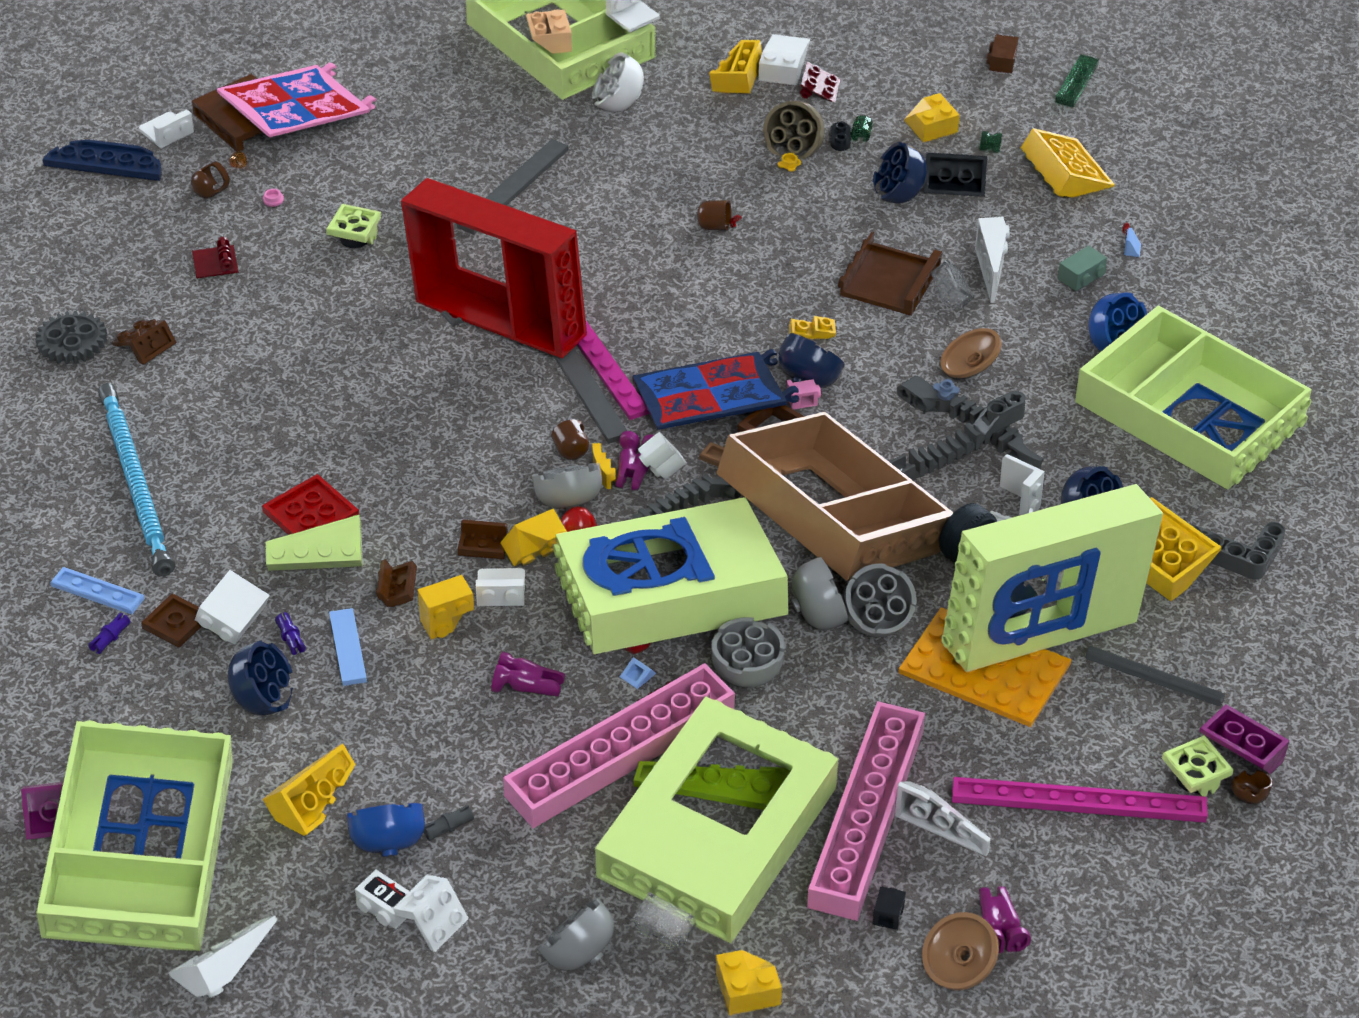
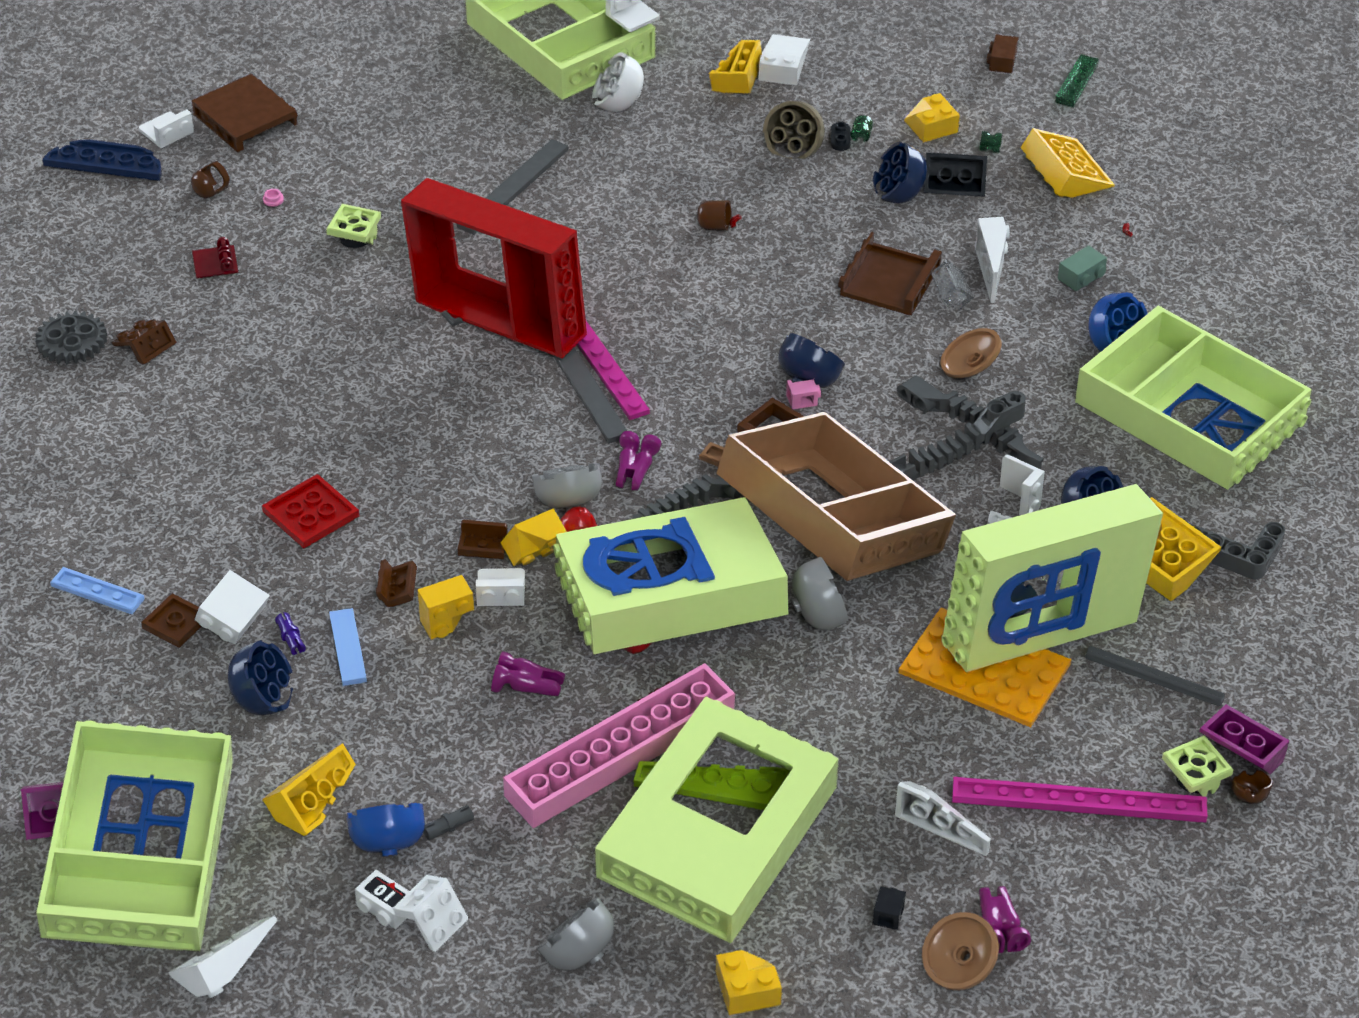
(109, 633): dark purple pin -> none
(141, 497): medium azure hose -> none
(238, 157): clear orange hinge -> none
(295, 100): flag -> none
(319, 547): yellowish green wedge -> none
(551, 30): light nougat slope -> none
(570, 439): reddish brown helmet -> none
(607, 472): yellow slope -> none
(637, 673): light blue slope -> none
(661, 456): white brick -> none
(664, 922): clear brick -> none
(712, 389): flag -> none
(747, 652): light grey cylinder -> none
(789, 161): yellow plate -> none
(817, 329): yellow slope -> none
(819, 82): hinge -> none
(865, 811): bright pink brick -> none
(891, 600): light grey cylinder -> none
(946, 389): sand blue plate -> none
(963, 519): black wheel -> none
(1132, 244): light blue slope -> none

